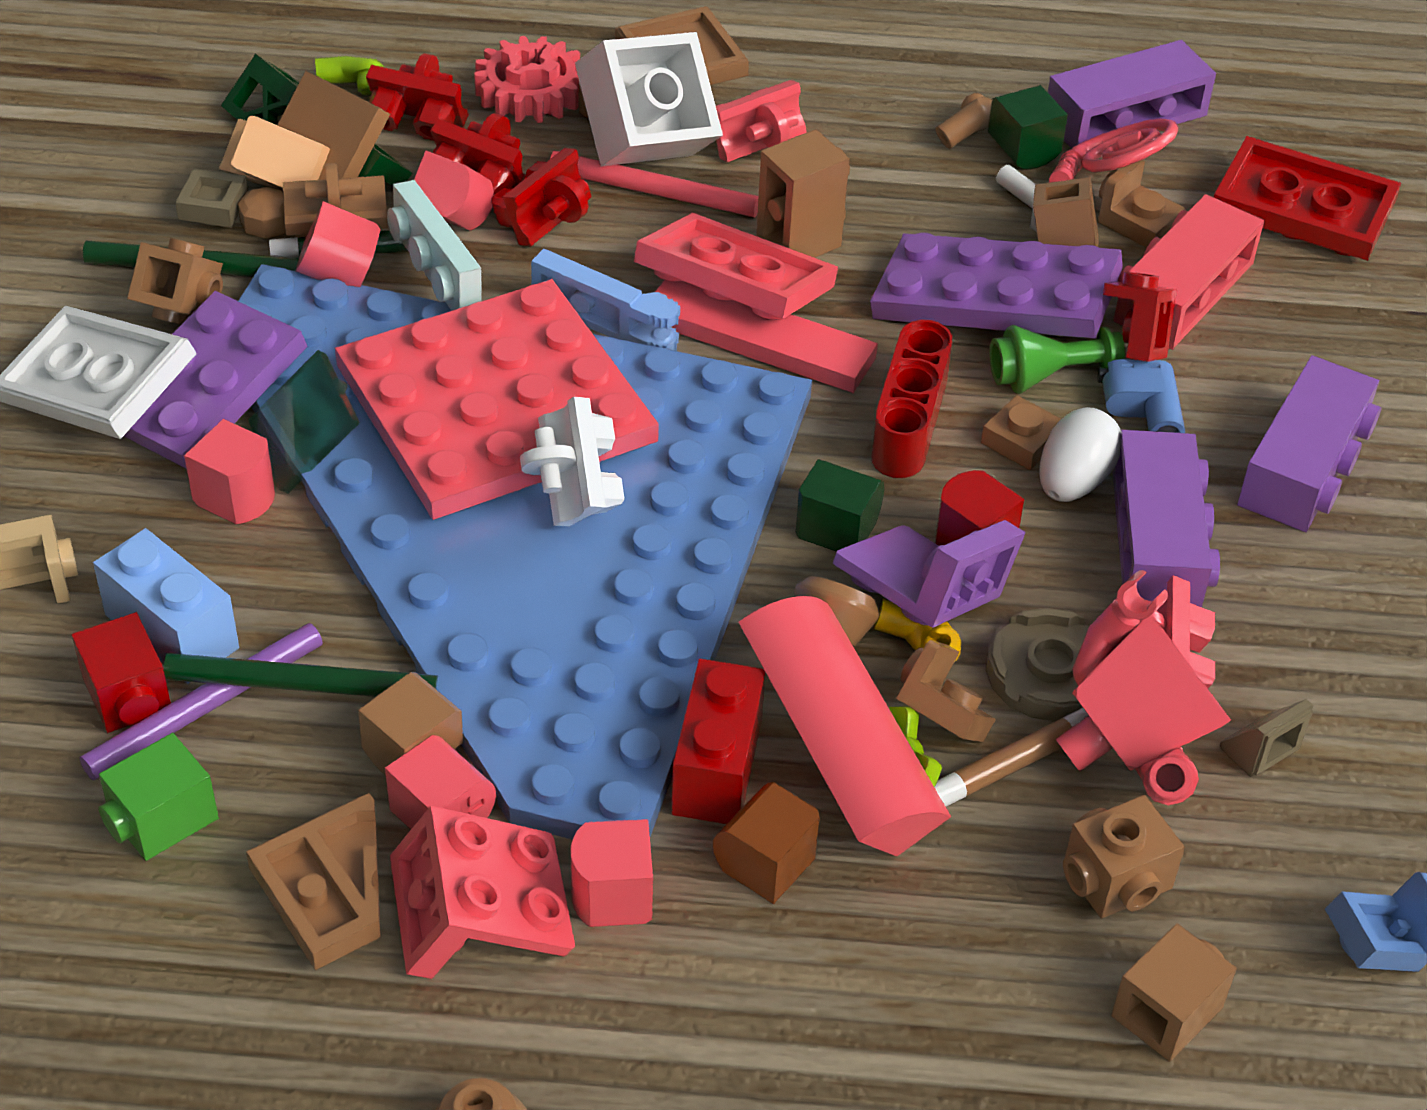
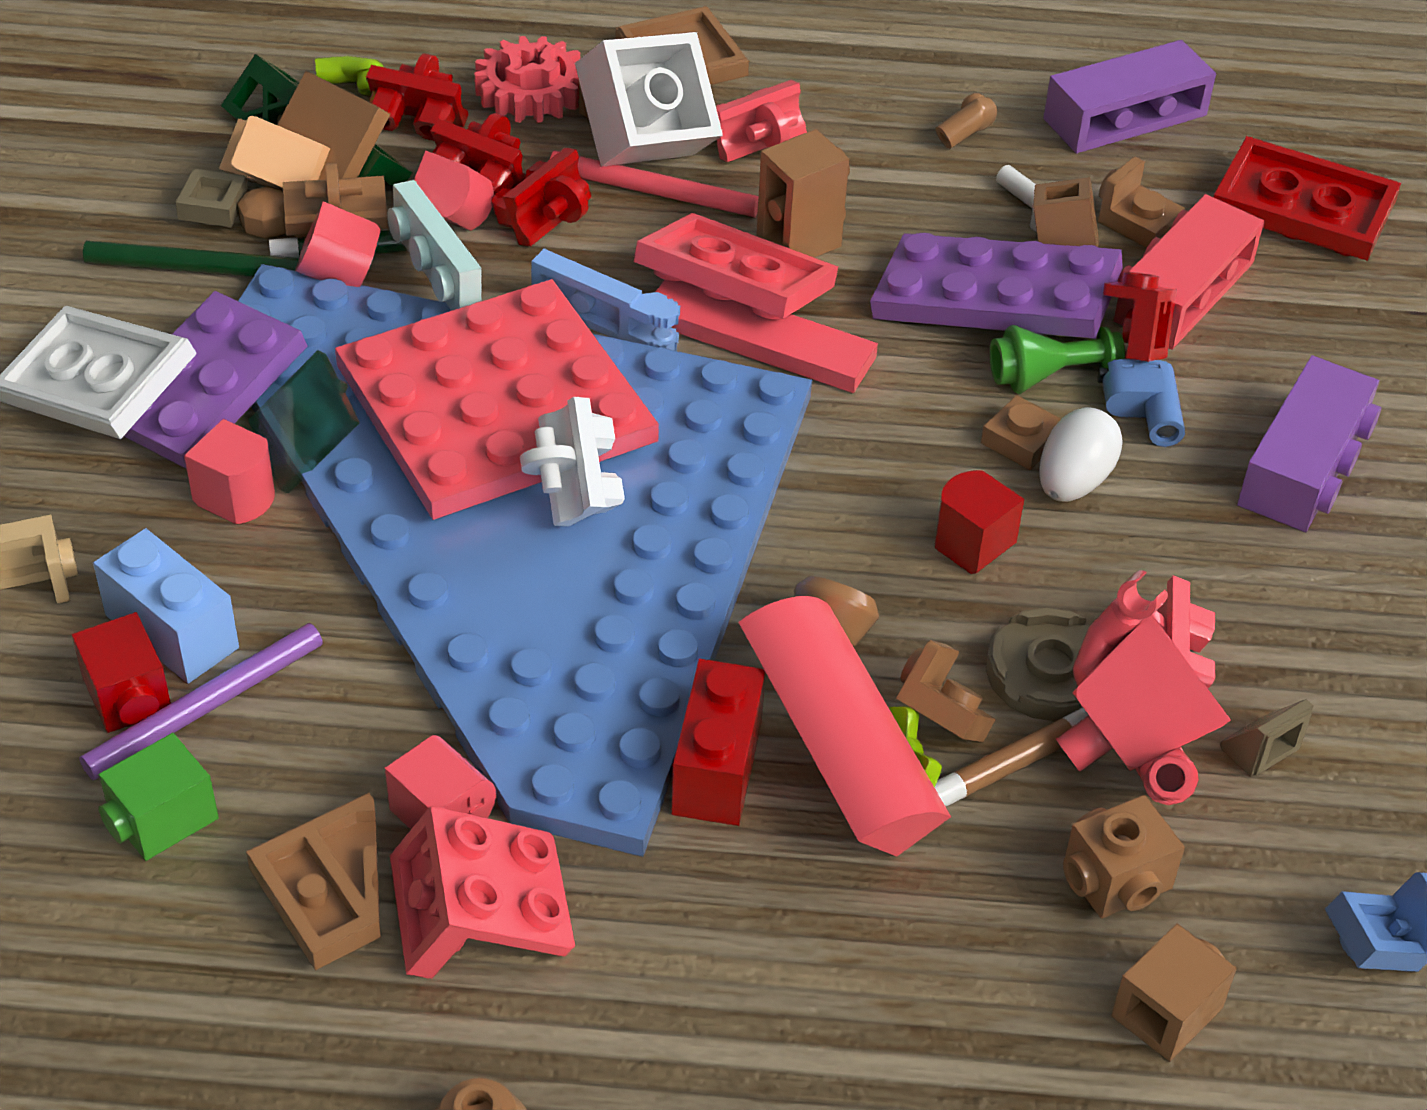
(174, 279): medium nougat brick -> none
(282, 675): dark green bar -> none
(405, 718): medium nougat piece -> none
(612, 873): coral piece -> none
(769, 841): dark orange piece -> none
(837, 506): dark green piece -> none
(894, 622): yellow arm -> none
(911, 399): red beam -> none
(930, 579): medium lavender bracket -> none
(1028, 126): dark green piece -> none
(1116, 147): coral piece -> none
(1163, 513): medium lavender brick -> none

